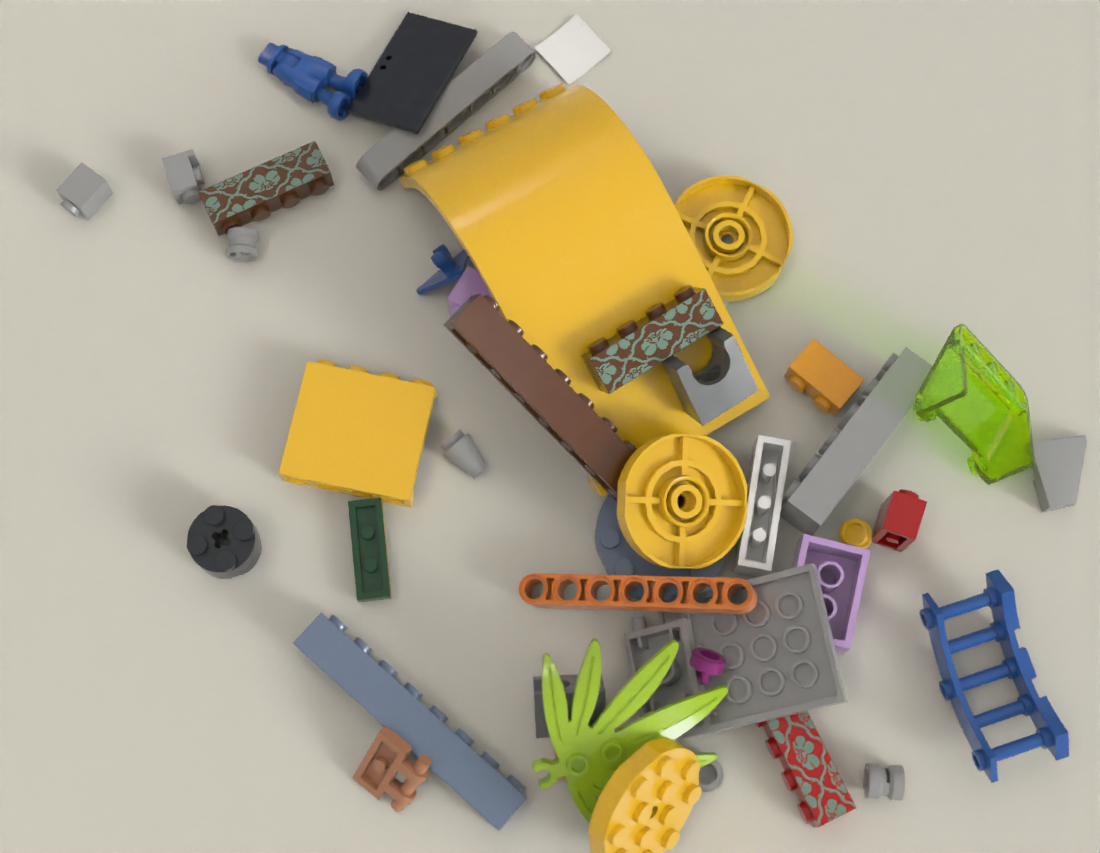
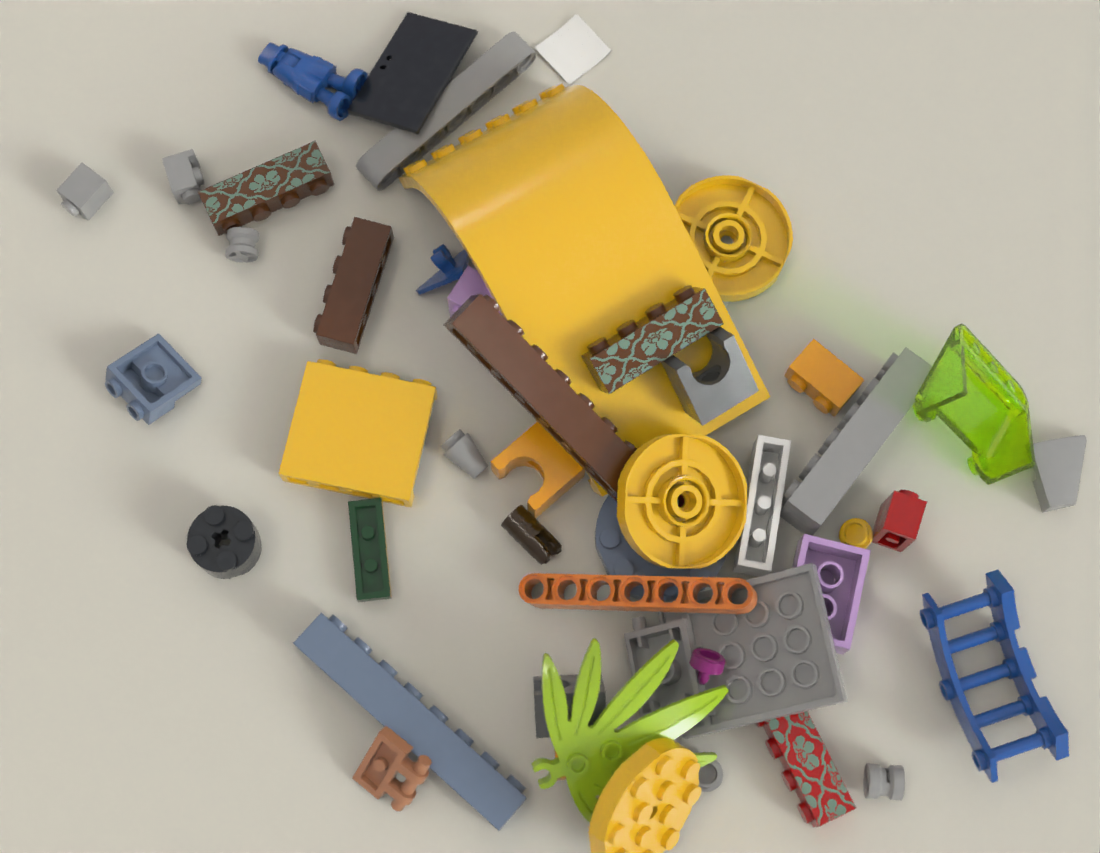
(151, 379): none -> sand blue plate
(354, 285): none -> reddish brown brick
(531, 535): none -> dark brown hinge
(544, 454): none -> light orange piece

